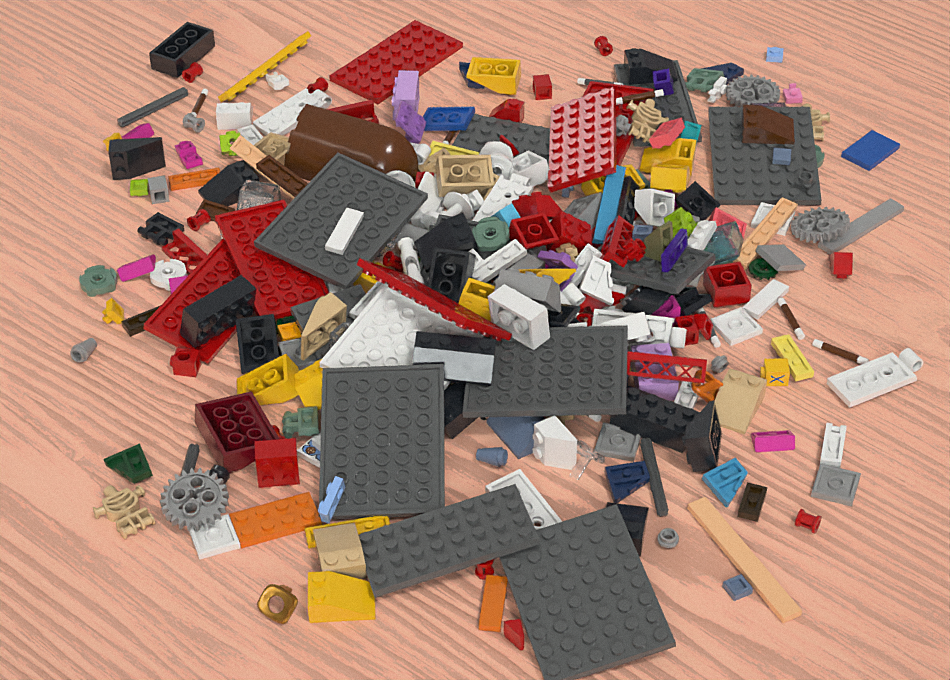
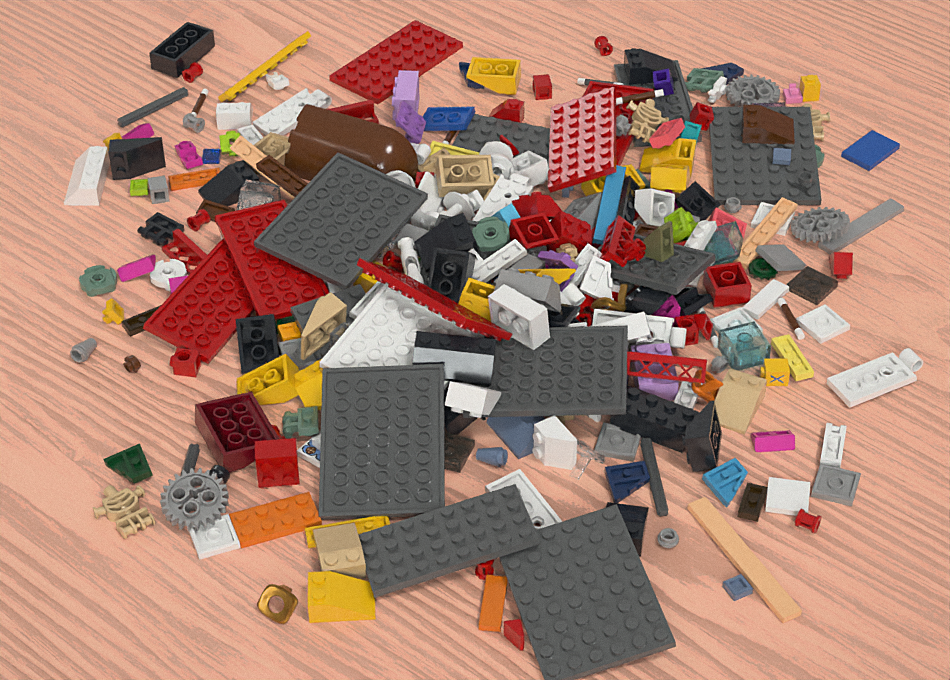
(88, 178): none -> white slope
(131, 364): none -> reddish brown plate
(211, 156): none -> clear blue tile
(217, 311): black brick -> none
(320, 84): red bush -> none
(329, 505): light blue plate -> none
(344, 231): white tile -> none
(457, 451): none -> clear smoke plate
(471, 398): none -> white slope
(613, 305): none -> pearl gold piece
(641, 231): sand blue plate -> none
(674, 250): dark purple tile -> none
(702, 115): none -> red brick
(732, 205): none -> light grey plate
(744, 346): none -> clear light blue brick
(774, 54): light blue plate -> none
(787, 496): none -> white tile
(810, 88): none -> yellow brick
(812, 285): none -> clear smoke plate
(823, 324): none -> white tile
(840, 352): reddish brown bar -> none

